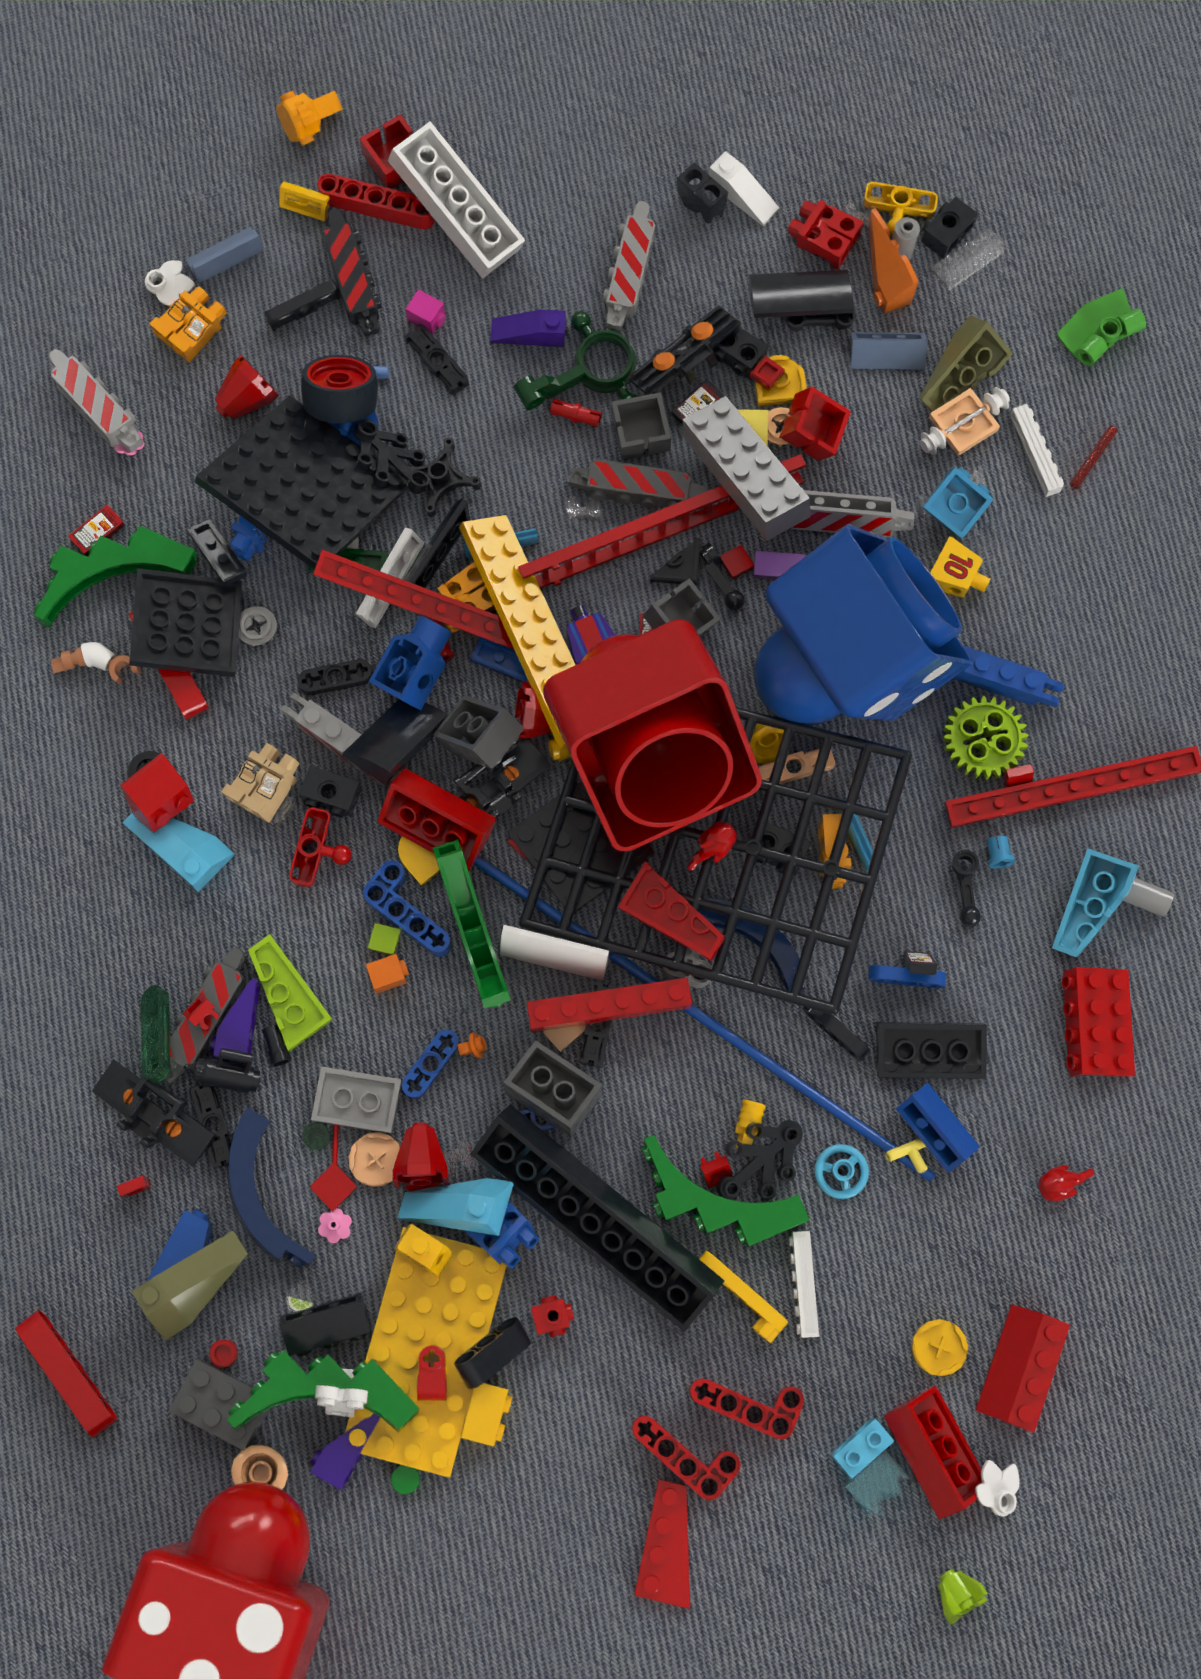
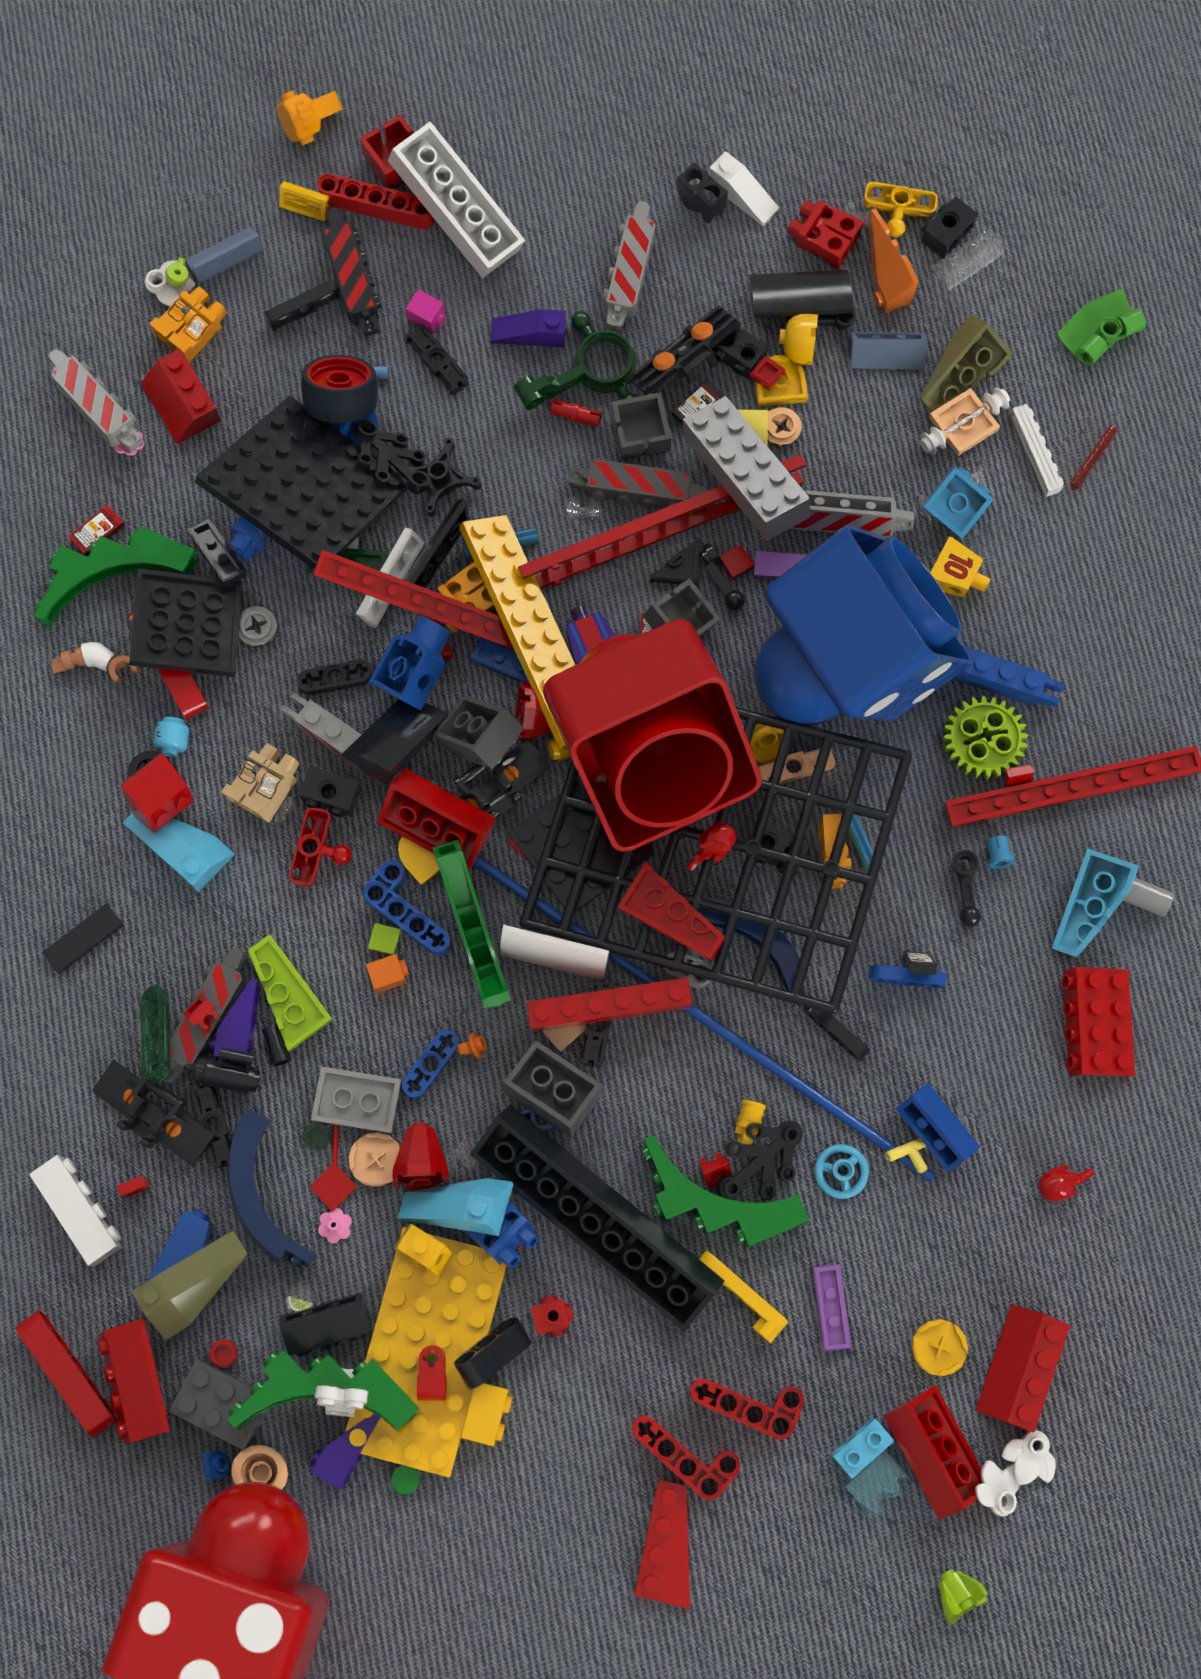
(75, 1210): none -> white brick
(82, 938): none -> black tile
(133, 1382): none -> red slope
(171, 736): none -> medium azure head
(177, 273): none -> lime piece
(179, 397): none -> red slope
(214, 1465): none -> blue plate
(243, 391): red cone -> none
(800, 338): none -> yellow cylinder
(805, 1287): white piece -> none
(815, 424): red piece -> none
(831, 1307): none -> medium lavender tile
(906, 235): light grey brick -> none
(931, 1050): black slope -> none
(1030, 1462): none -> white plate

